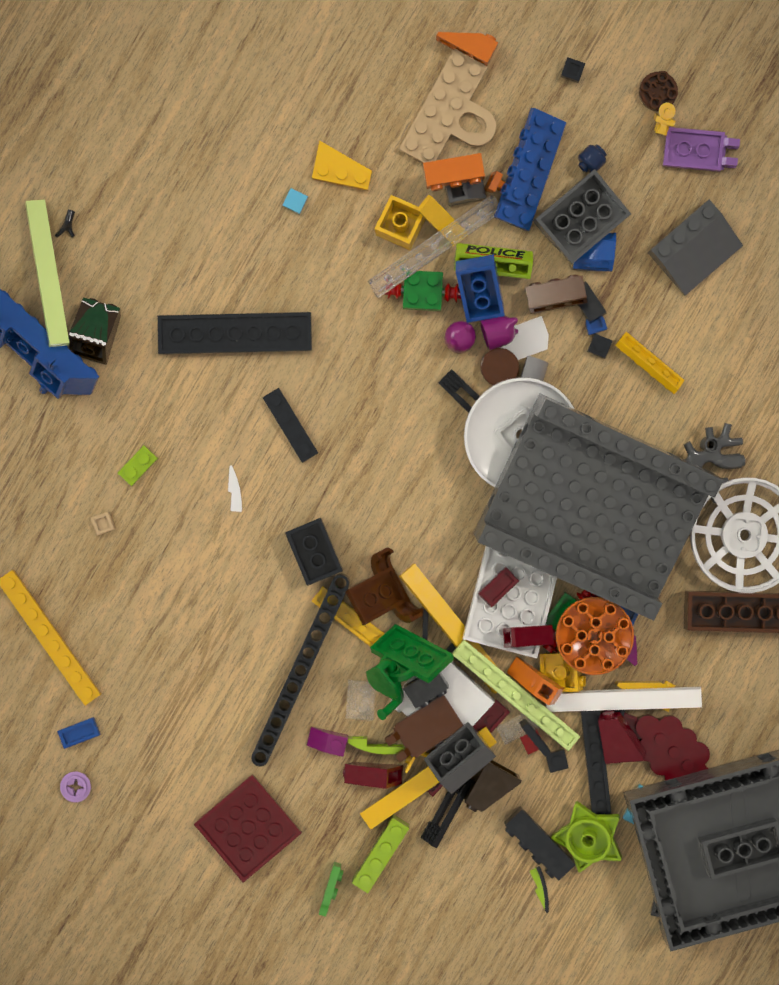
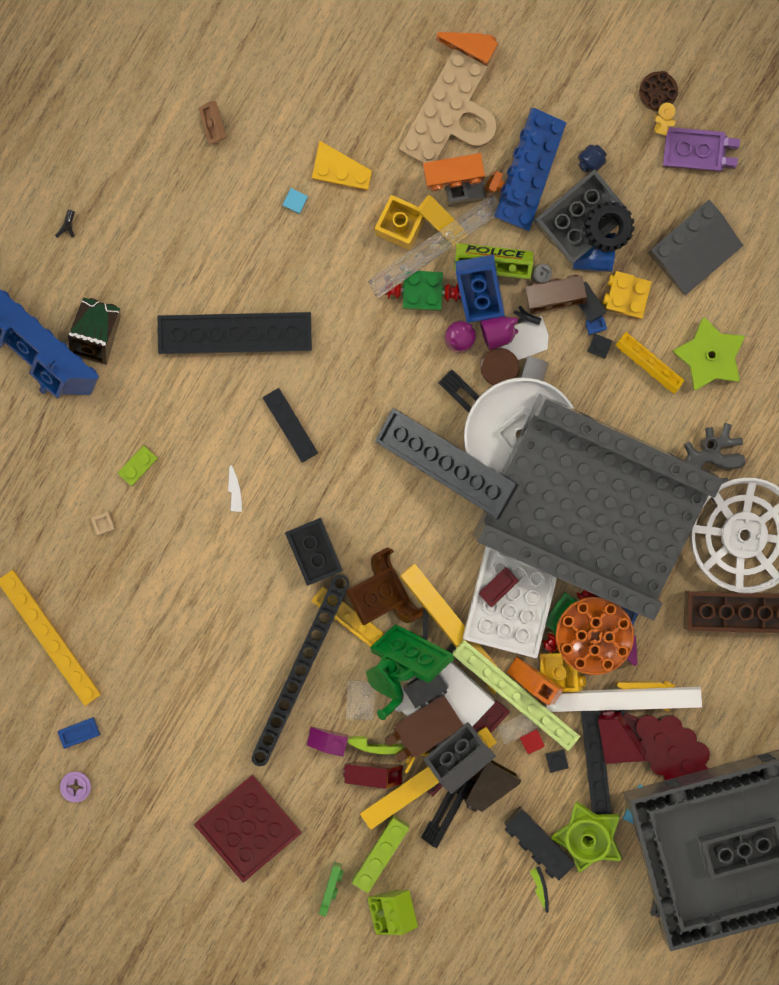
(47, 273): yellowish green tile -> none
(212, 122): none -> medium nougat plate
(392, 912): none -> lime slope
(446, 463): none -> black plate
(527, 317): none -> black bar
(528, 636): dark red slope -> none
(535, 737): black tile -> none
(541, 273): none -> light grey tile
(572, 70): black plate -> none
(624, 222): none -> black tyre
(627, 294): none -> yellow plate
(696, 355): none -> lime plate

